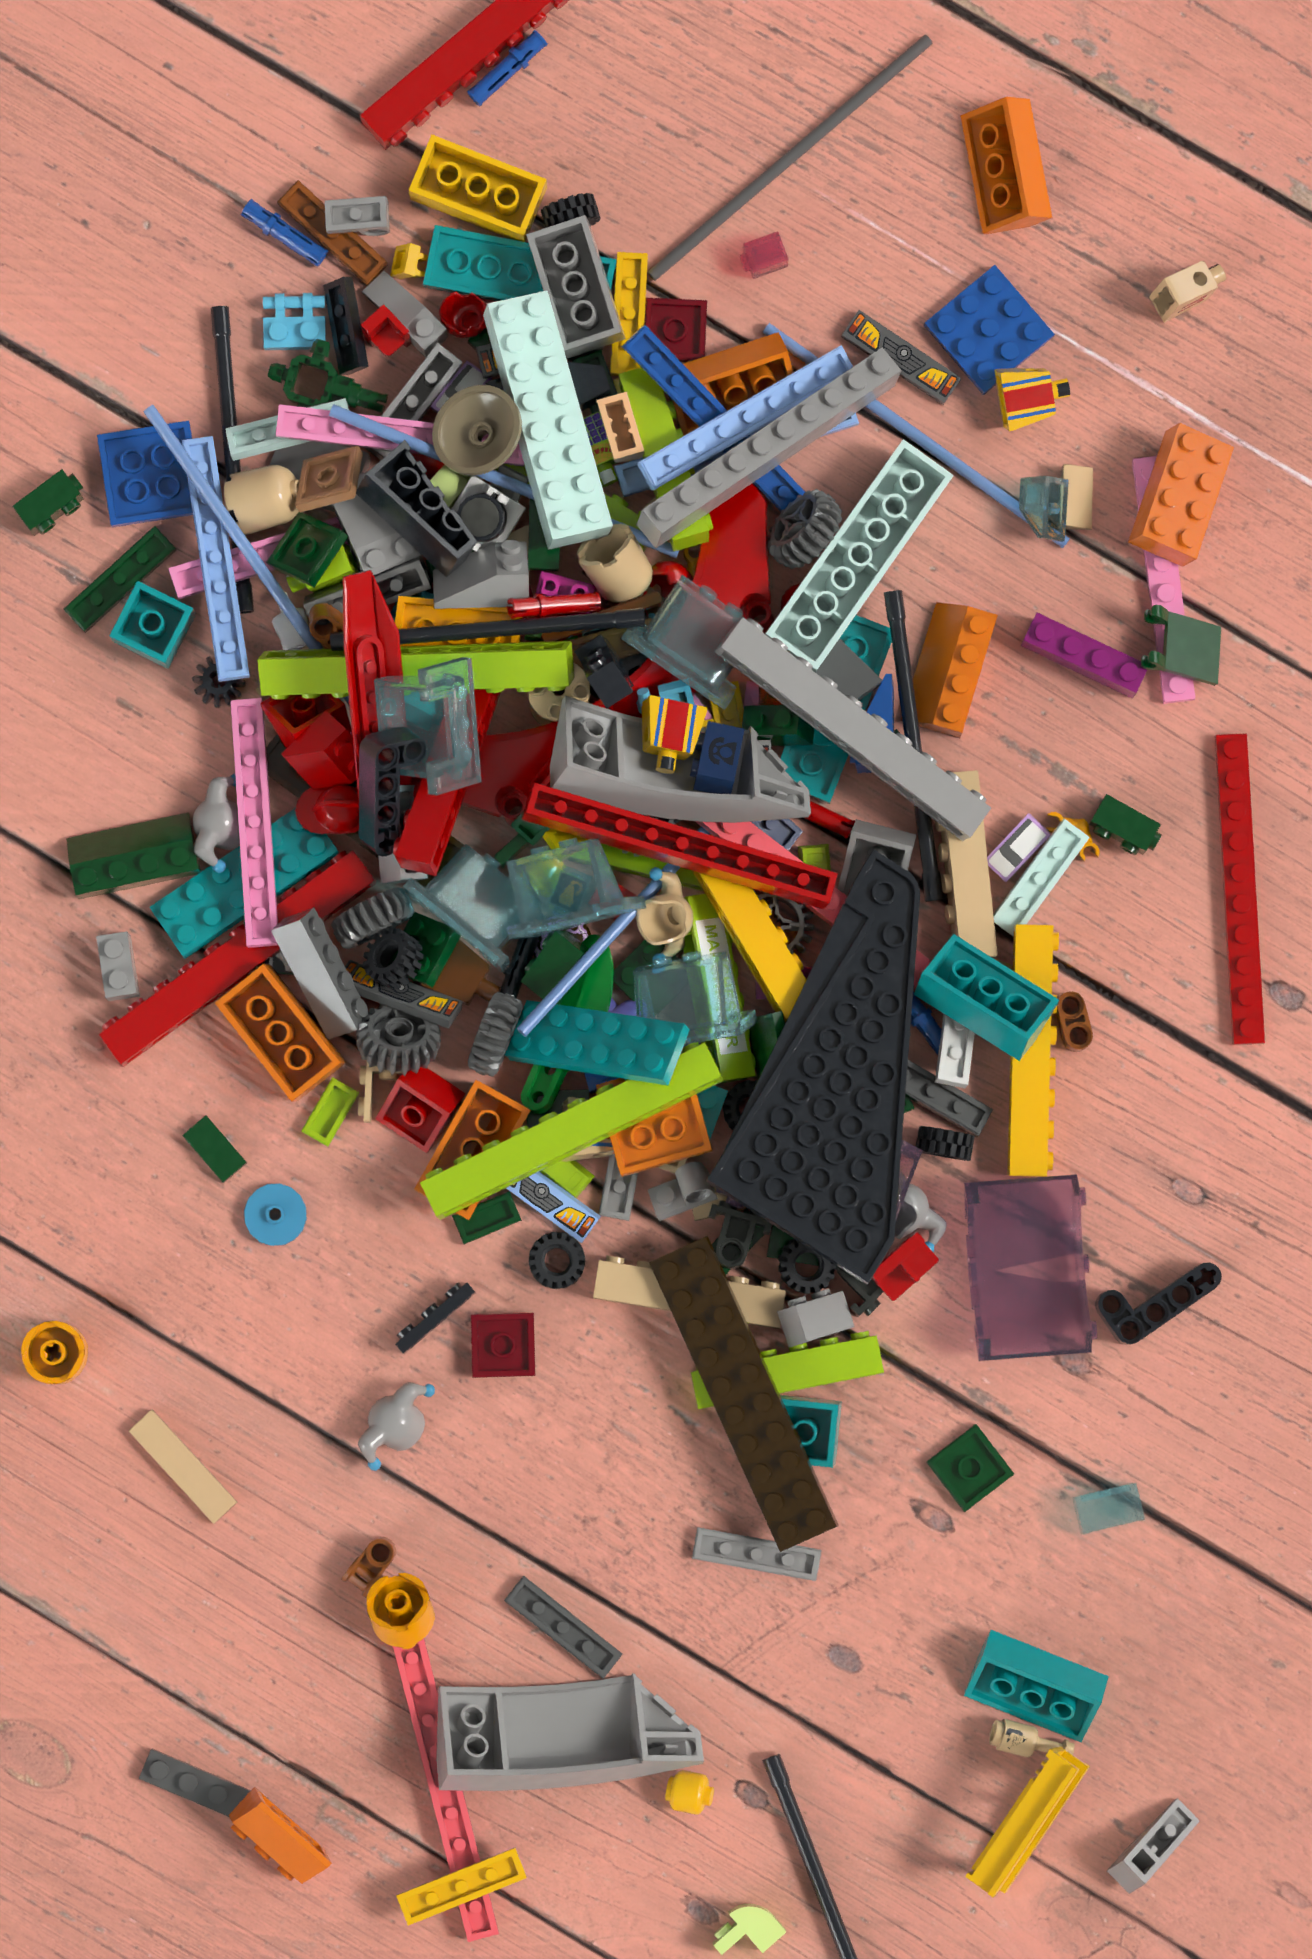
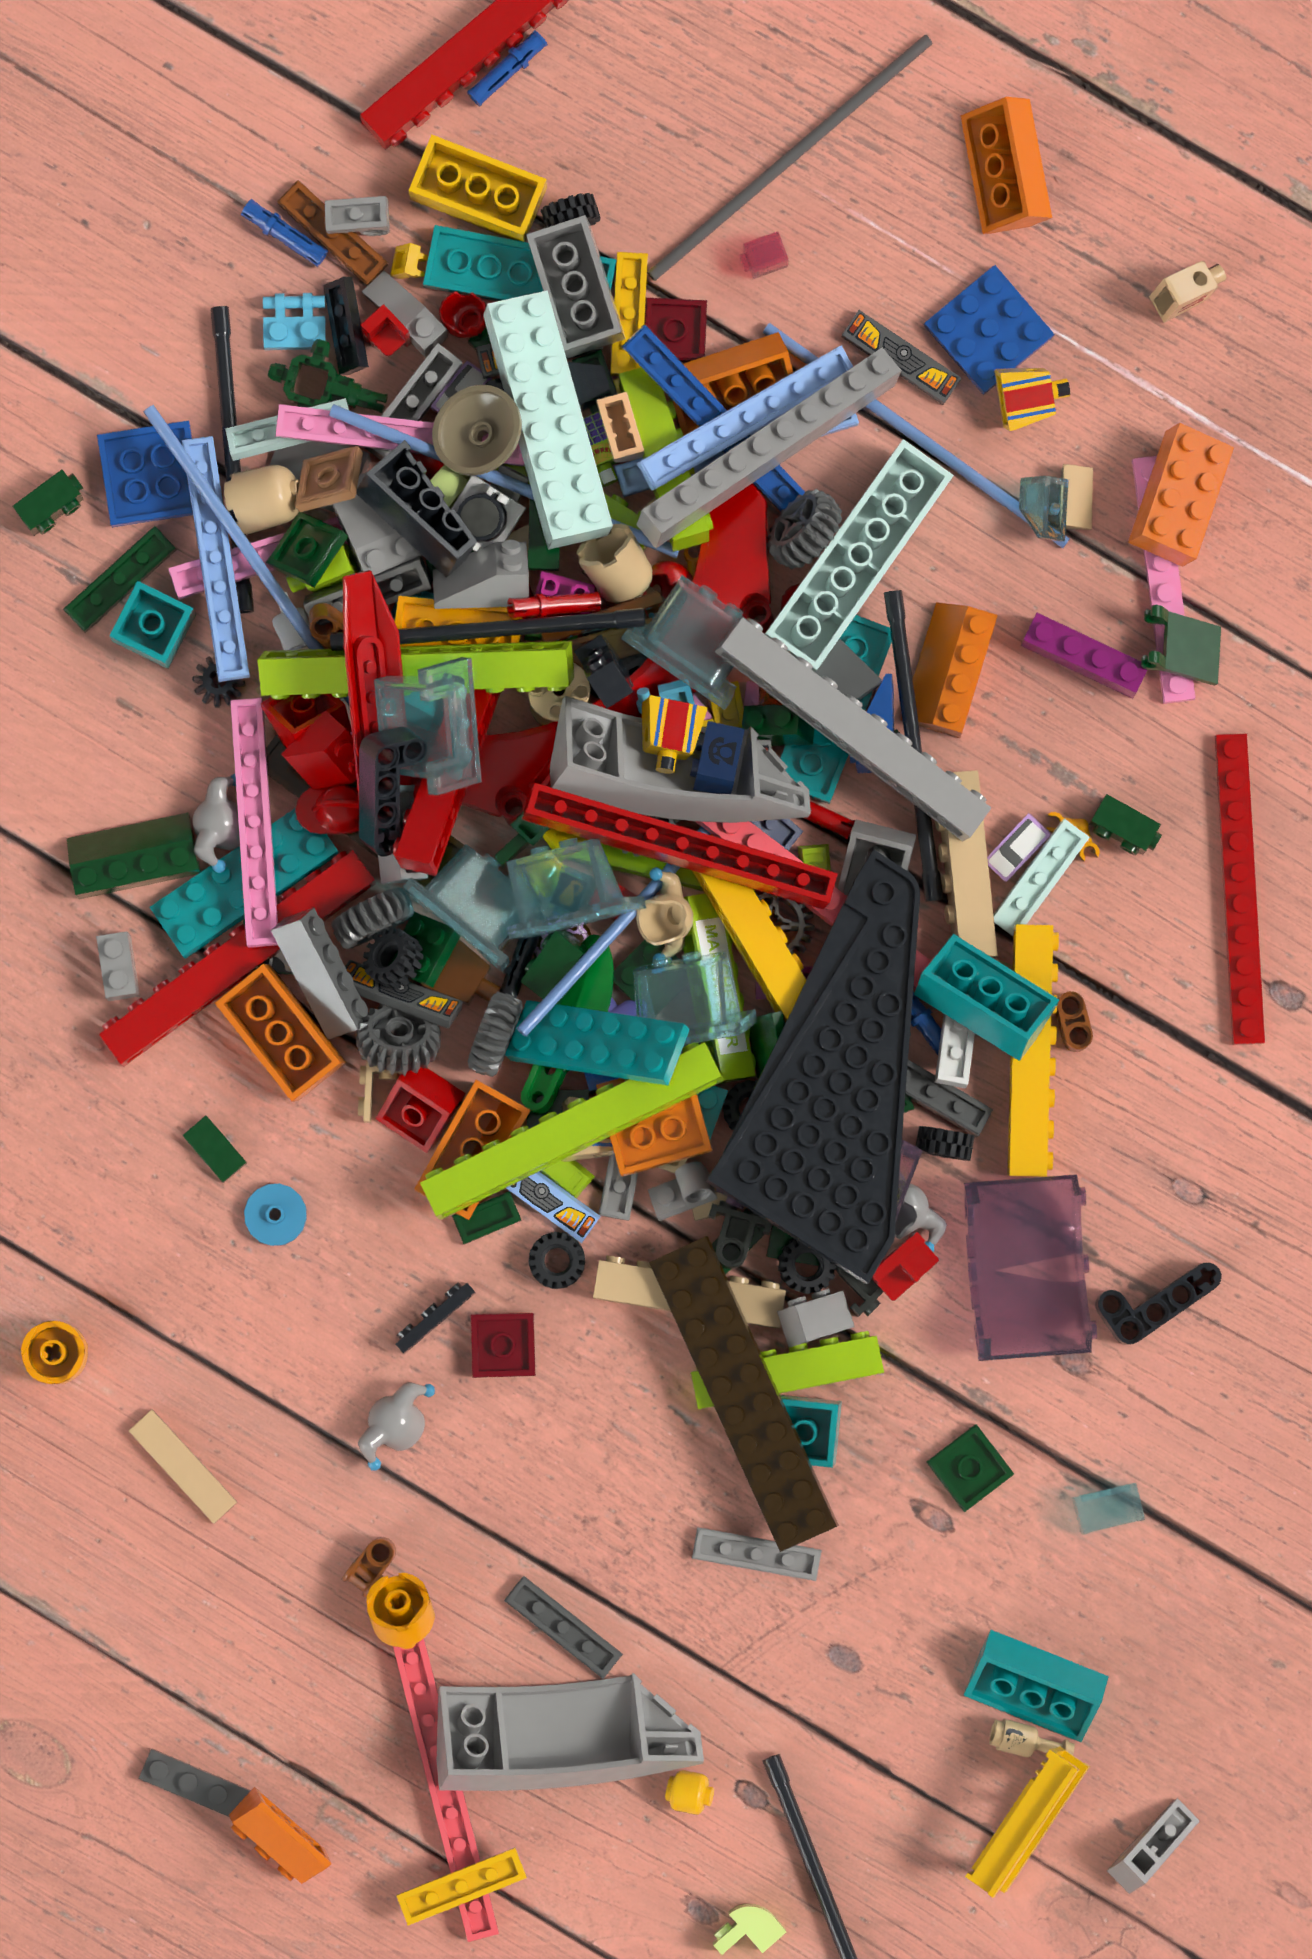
(330, 1112): lime tile -> none

